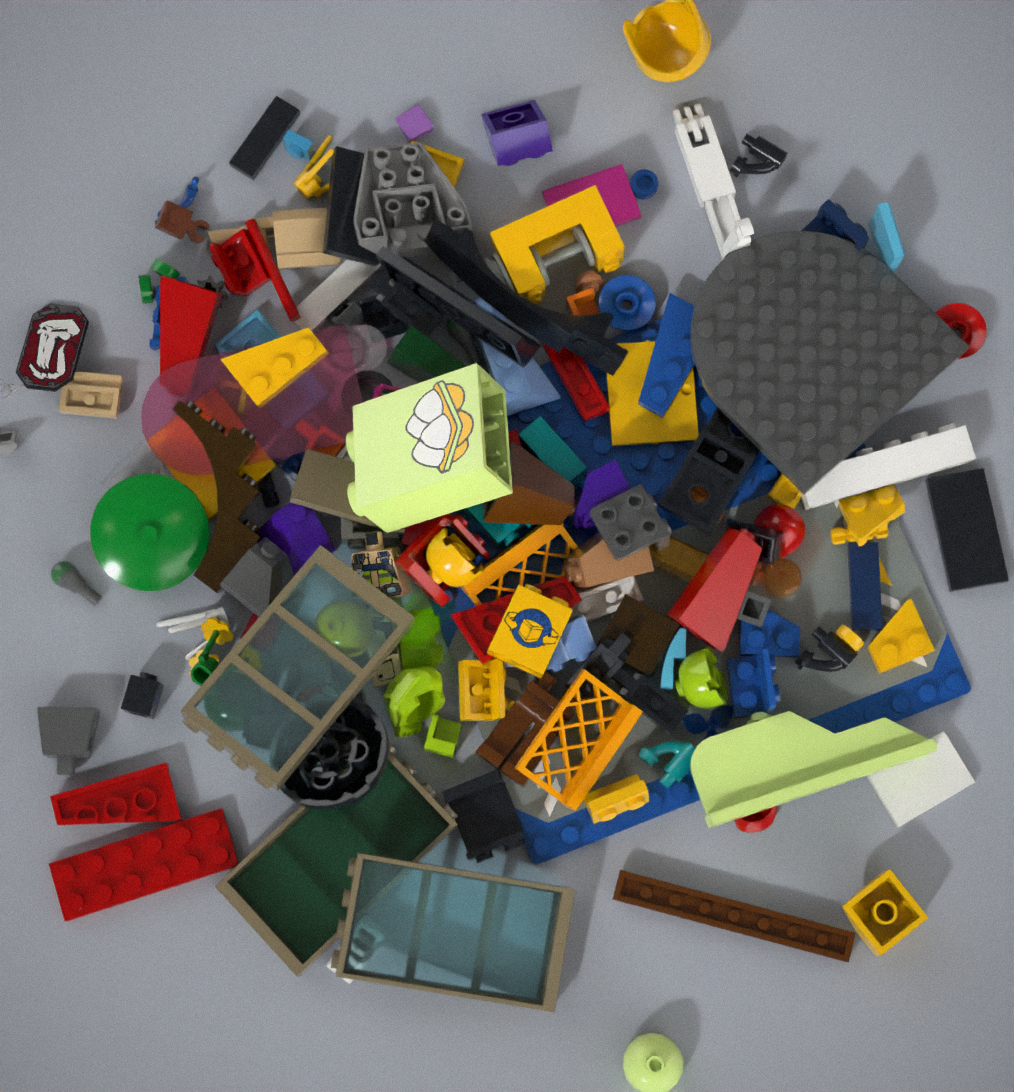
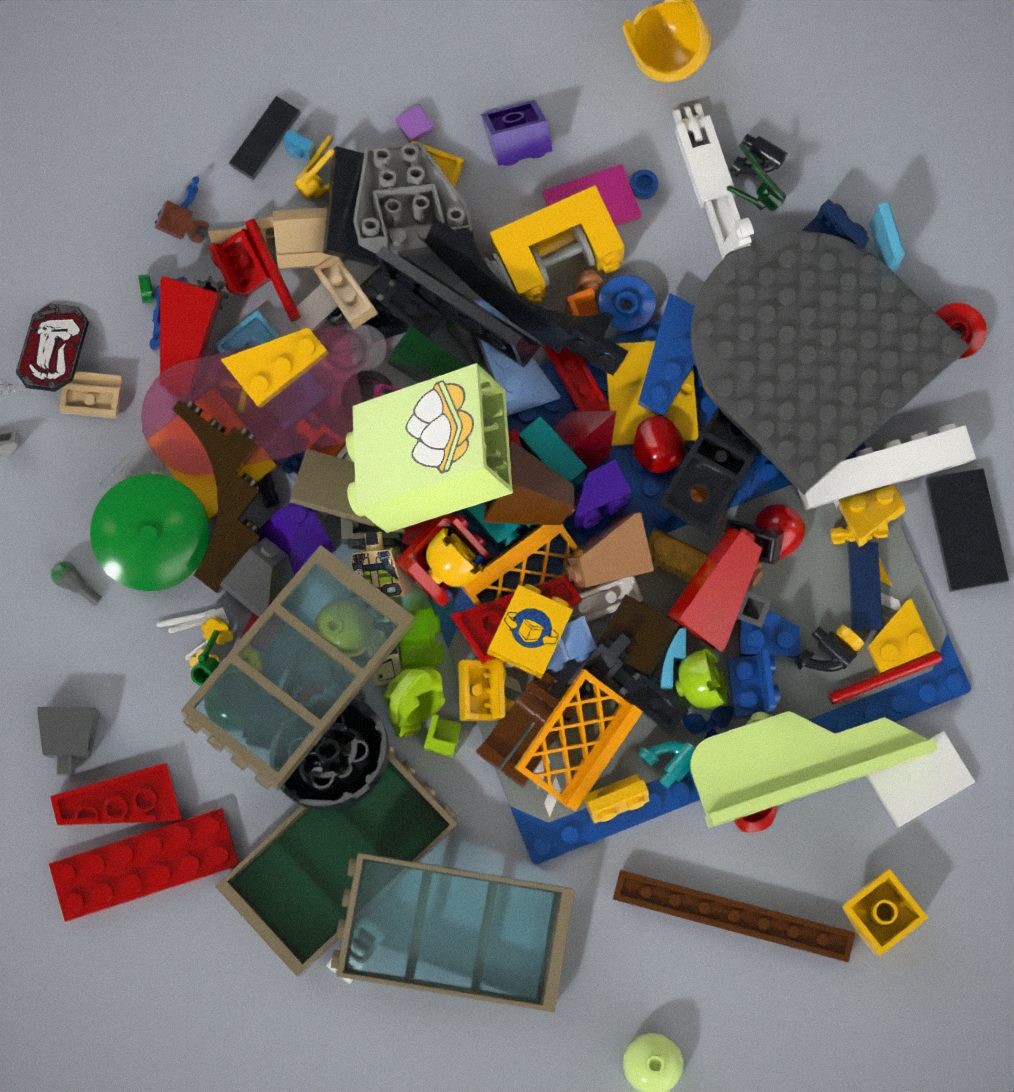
(142, 695): black brick -> none
(164, 269): green tile -> none
(345, 291): none -> tan tile
(485, 816): black panel -> none
(588, 435): none -> dark red slope
(631, 523): dark grey bracket -> none
(658, 444): none -> red hat
(768, 192): none -> dark green plant
(781, 588): clear orange head -> none
(784, 492): yellow tile -> none
(885, 677): none -> red bar

